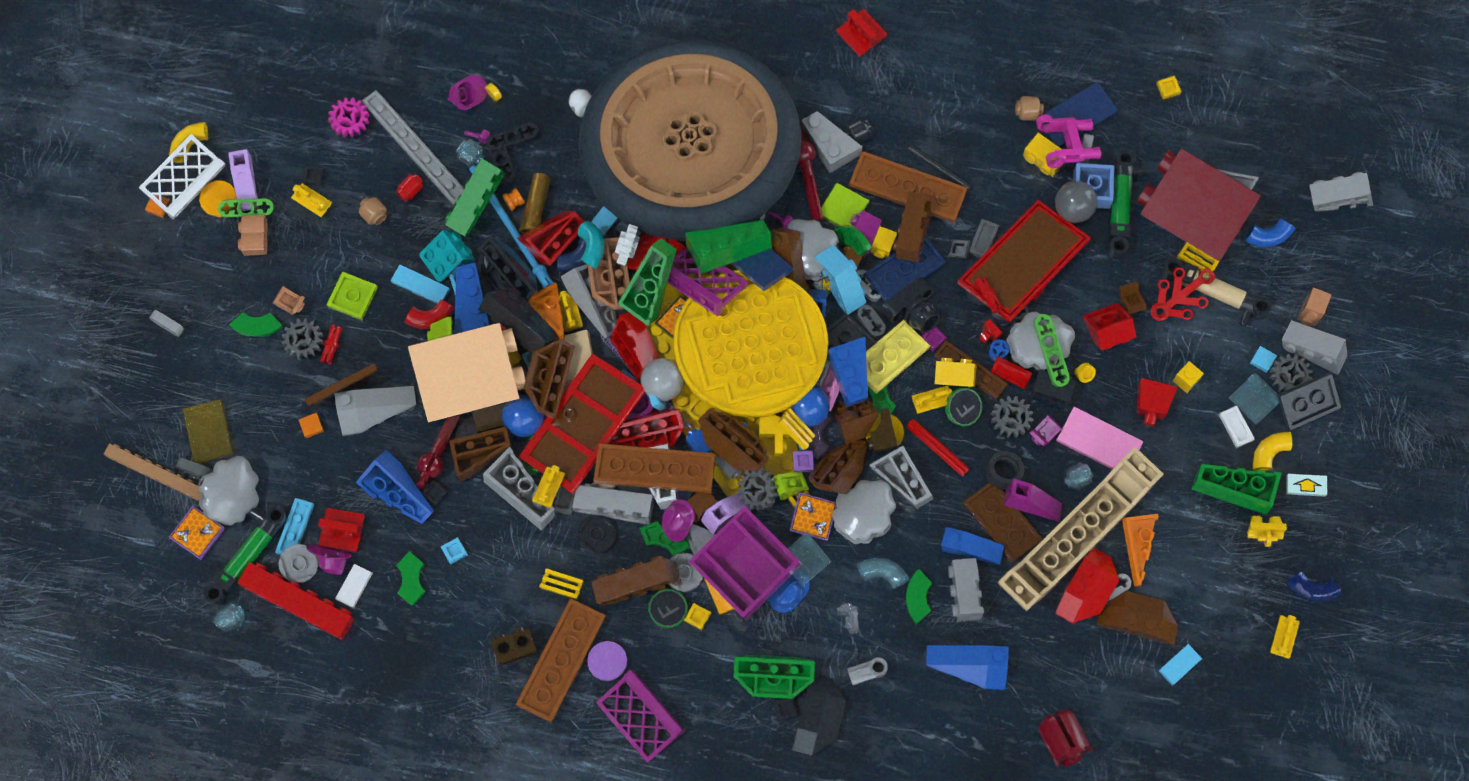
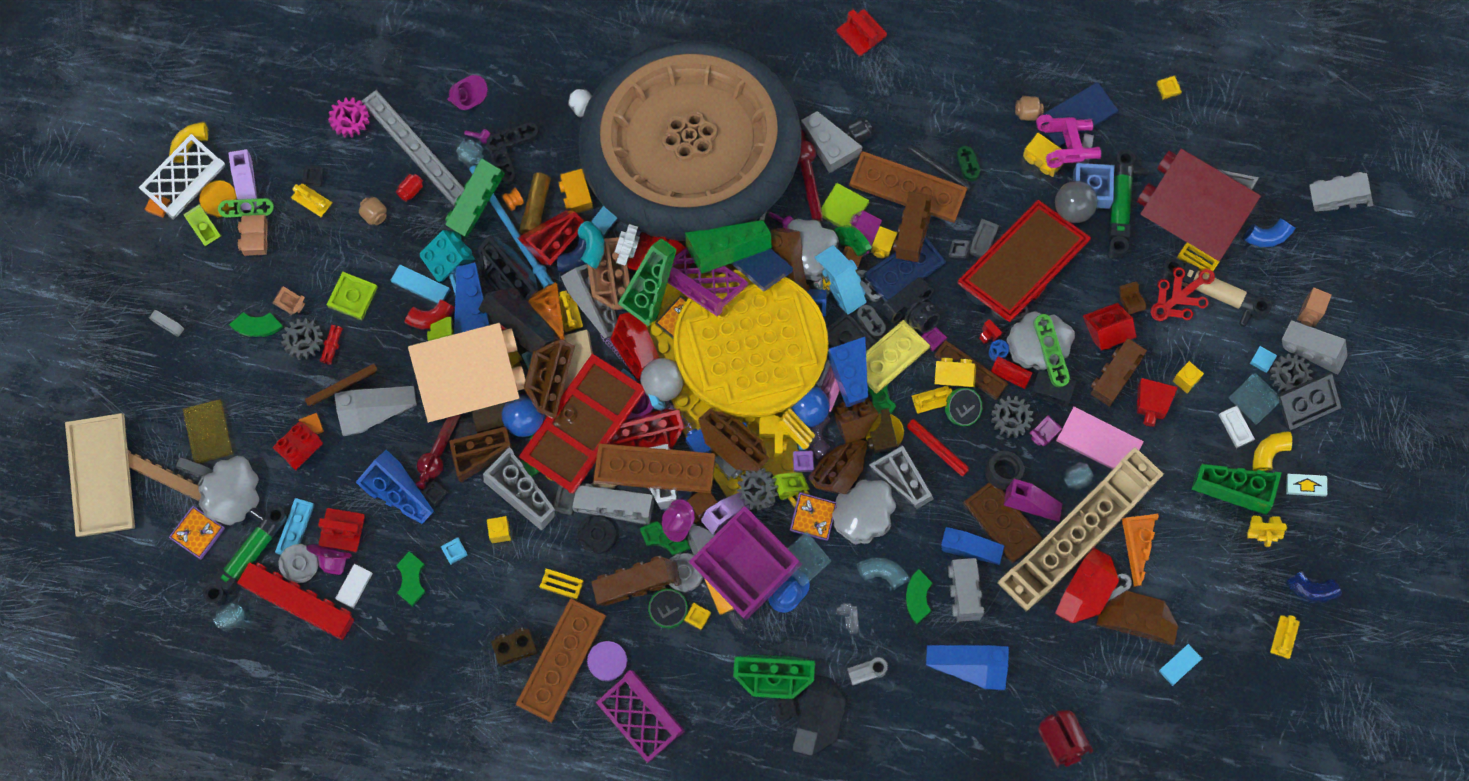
(100, 475): none -> tan tile
(202, 225): none -> lime slope
(298, 445): none -> red bracket
(493, 91): yellow tile -> none
(498, 529): none -> yellow brick
(548, 486): yellow hinge -> none
(576, 191): none -> light orange brick
(972, 162): none -> dark green beam
(988, 294): red pin -> none
(1085, 372): yellow tile -> none
(1117, 372): none -> reddish brown wedge

